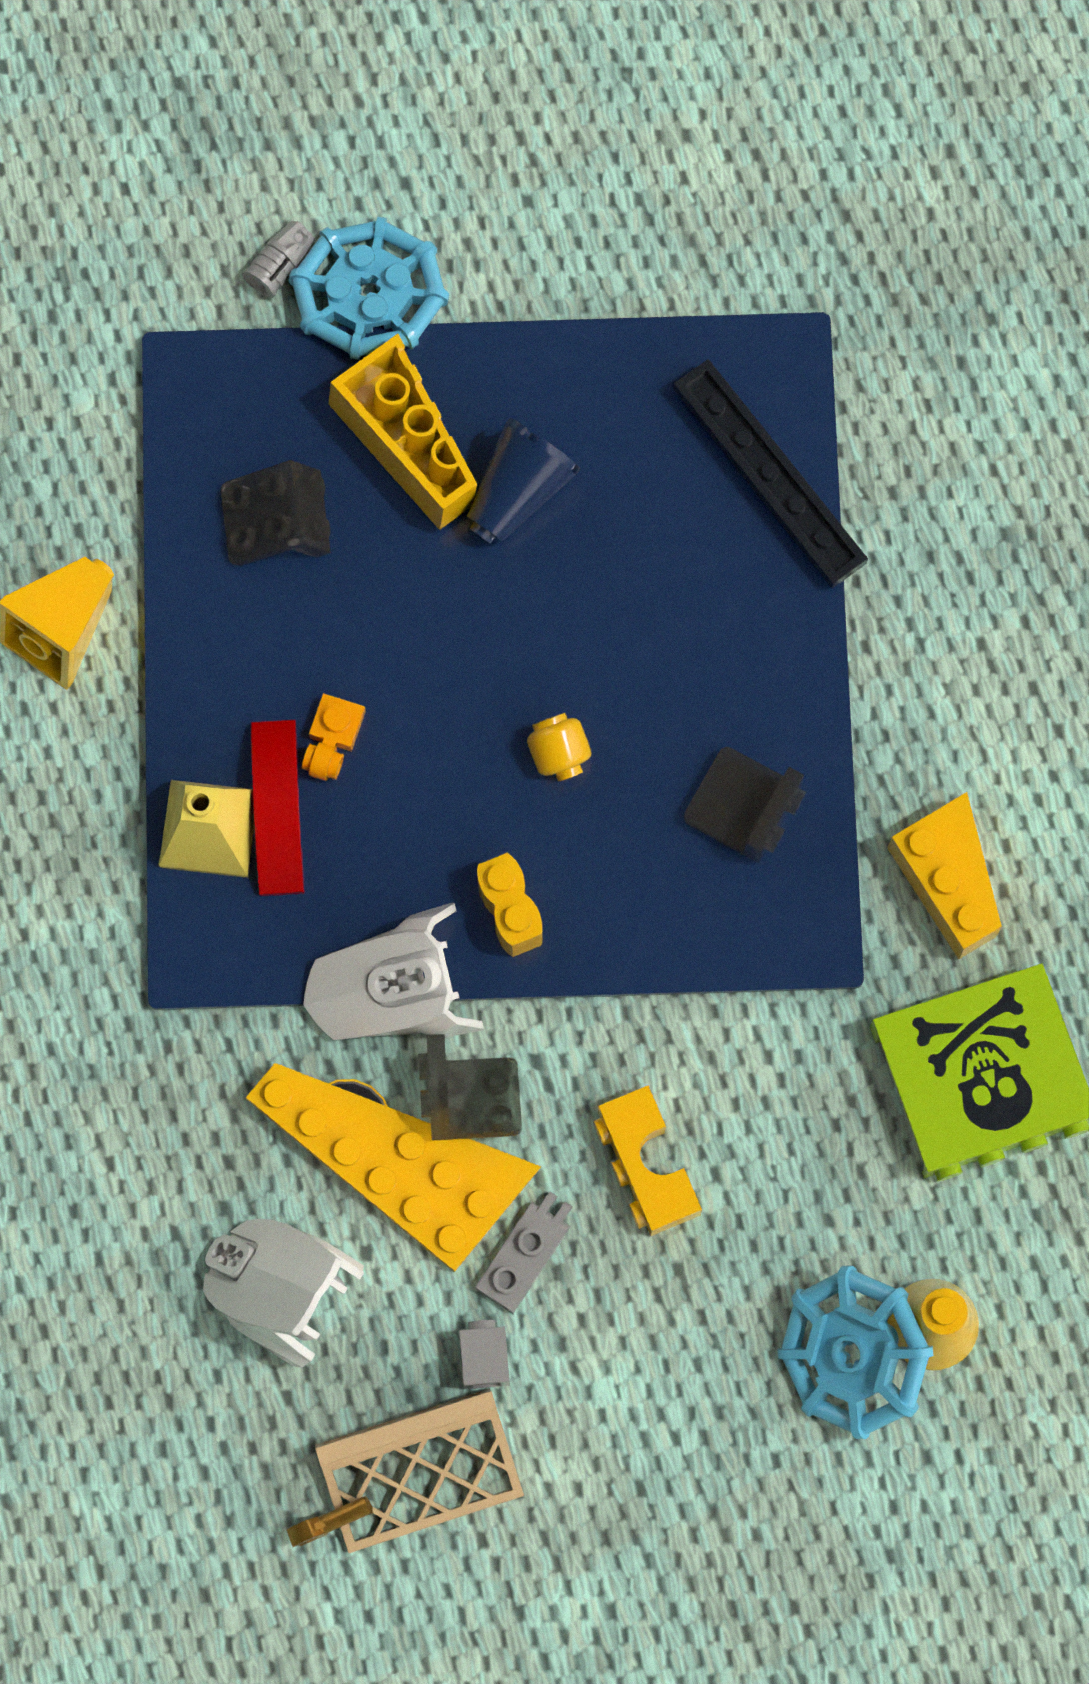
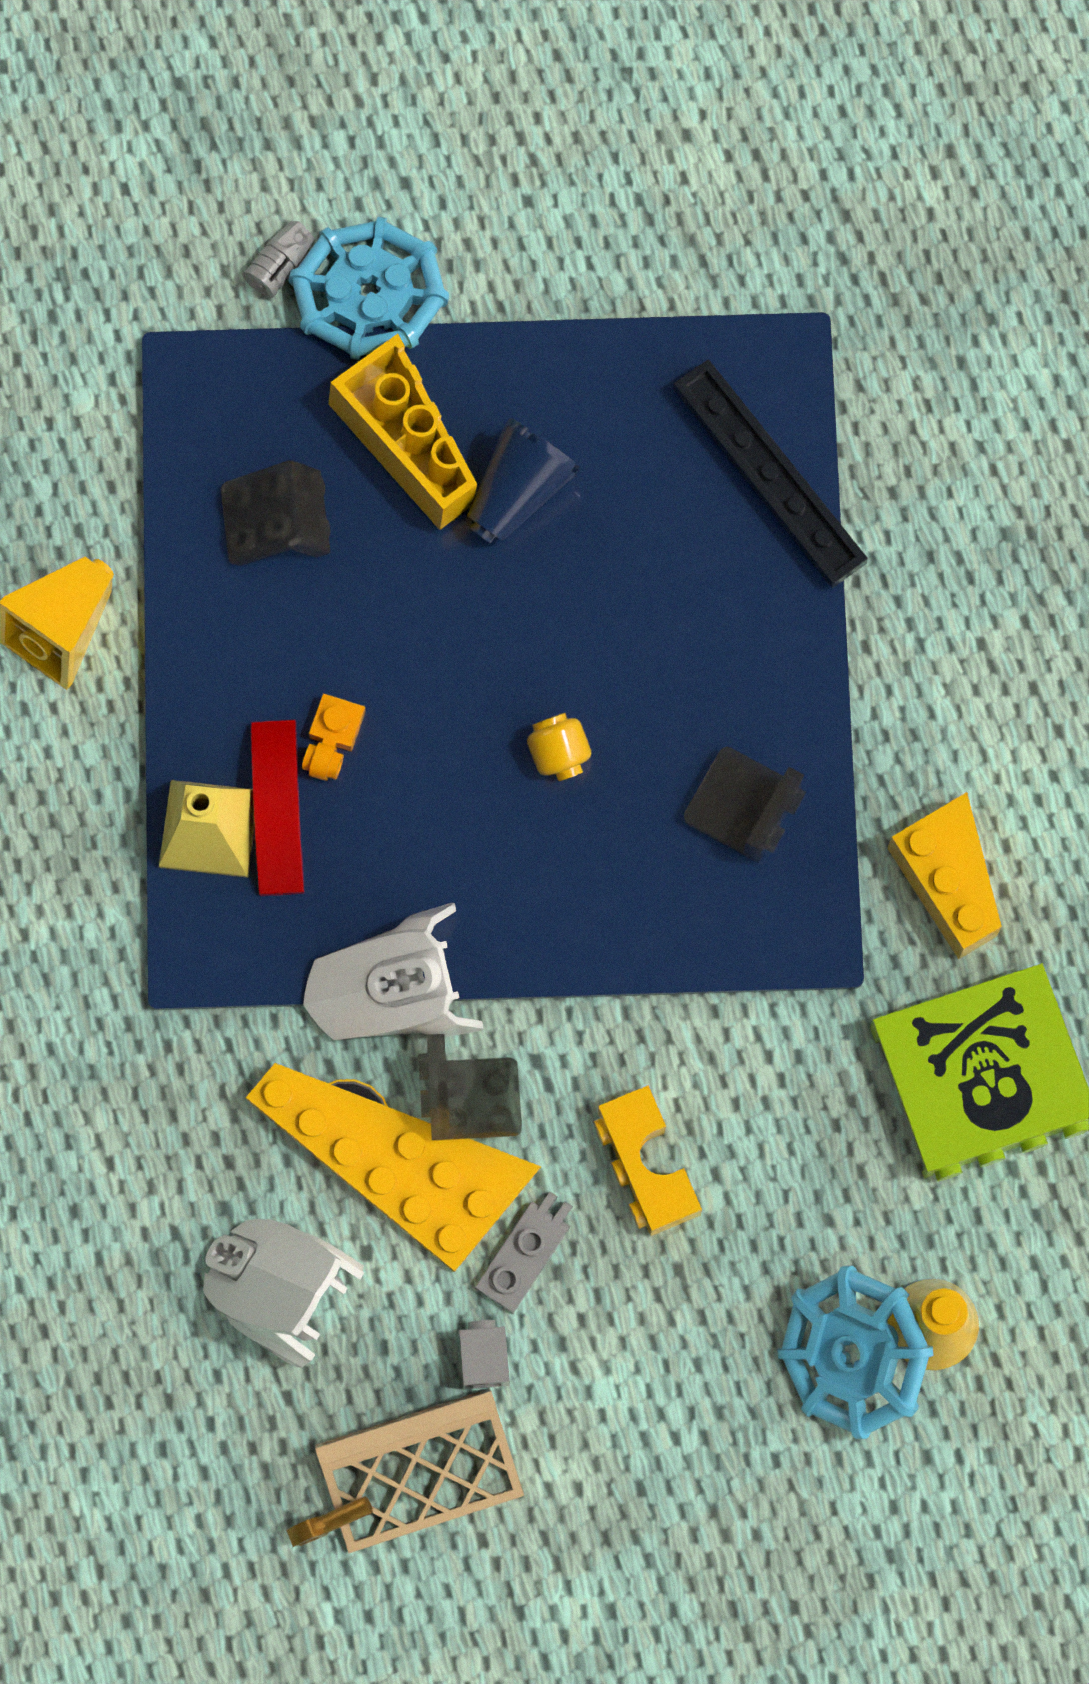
(503, 894): yellow brick -> none

